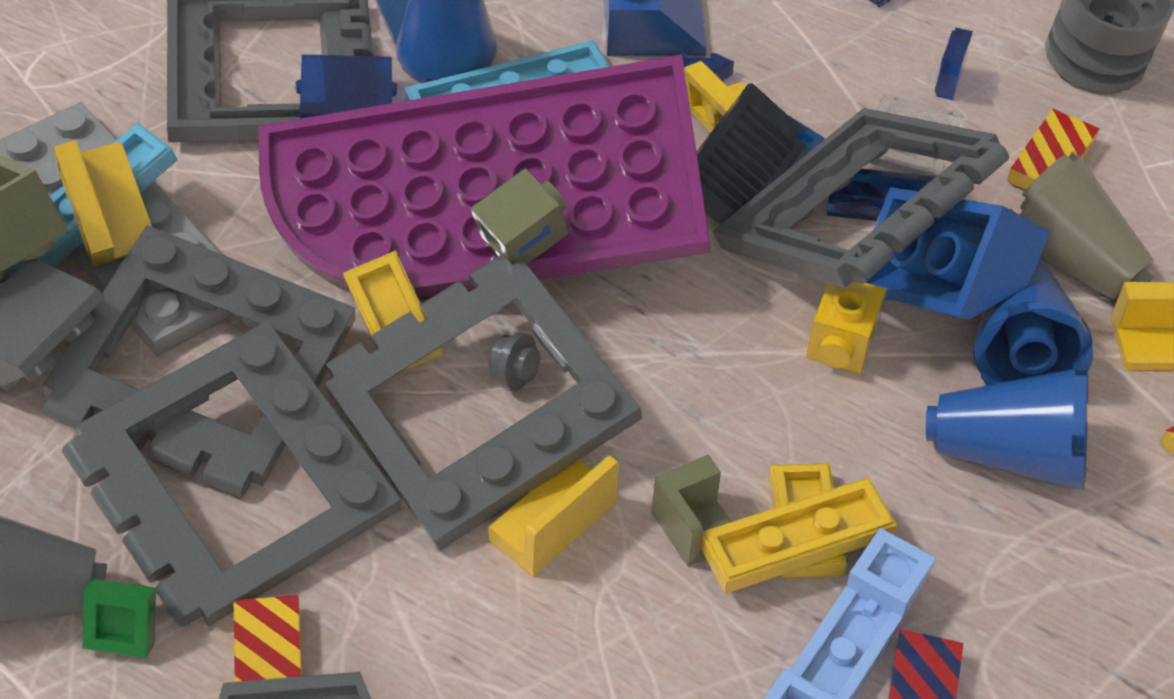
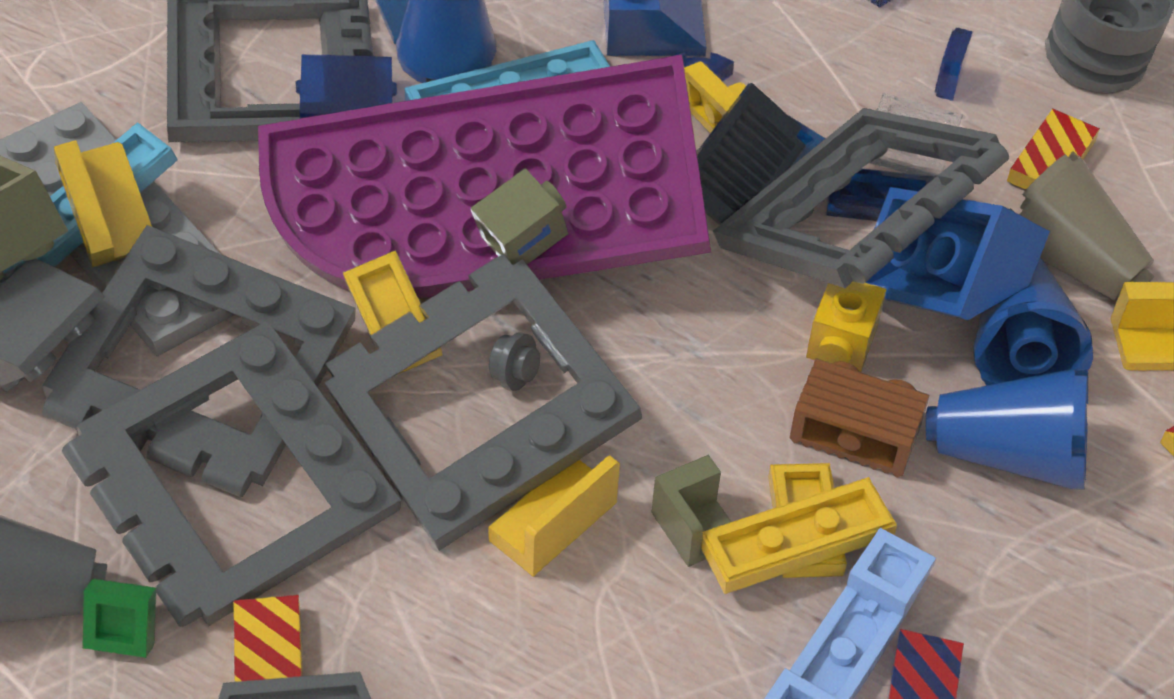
(859, 416): none -> dark orange brick

